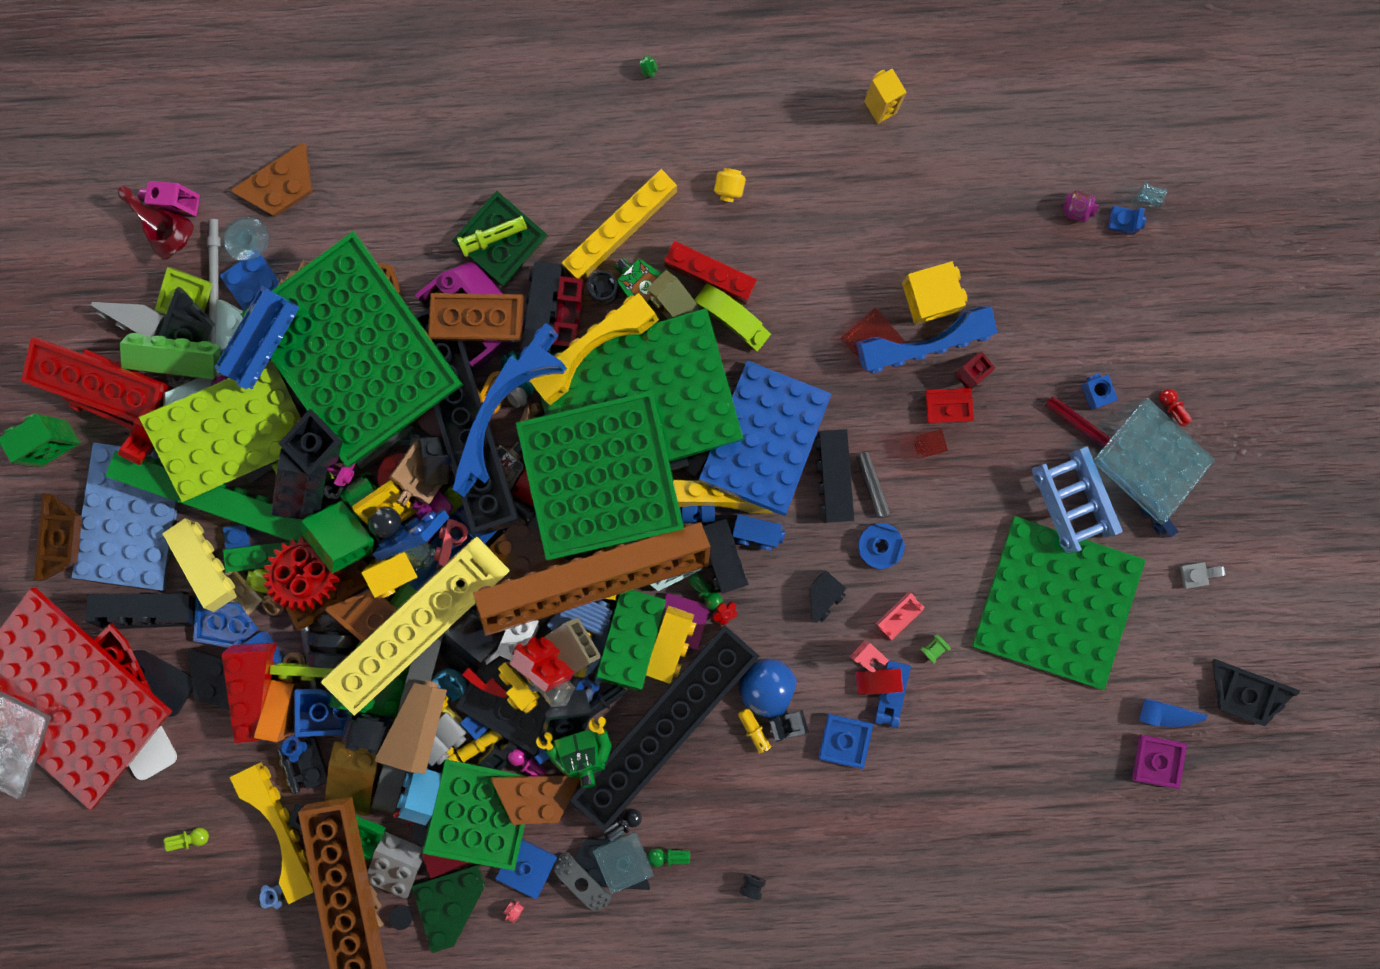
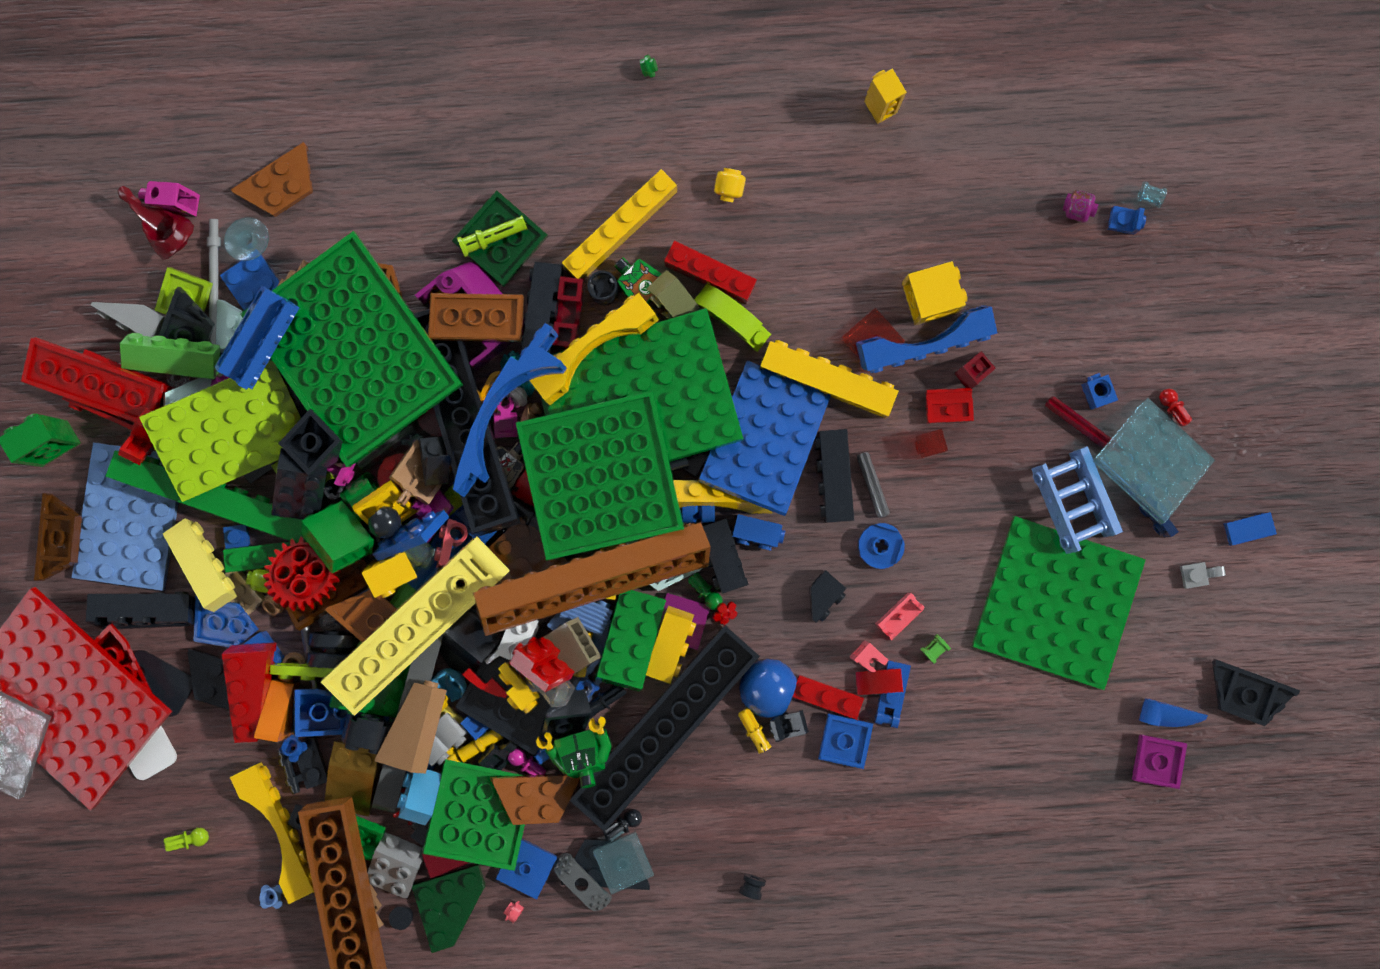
(505, 421): none -> dark pink plate
(674, 857): green axle -> none
(828, 697): none -> red plate
(829, 379): none -> yellow brick
(1250, 528): none -> blue tile

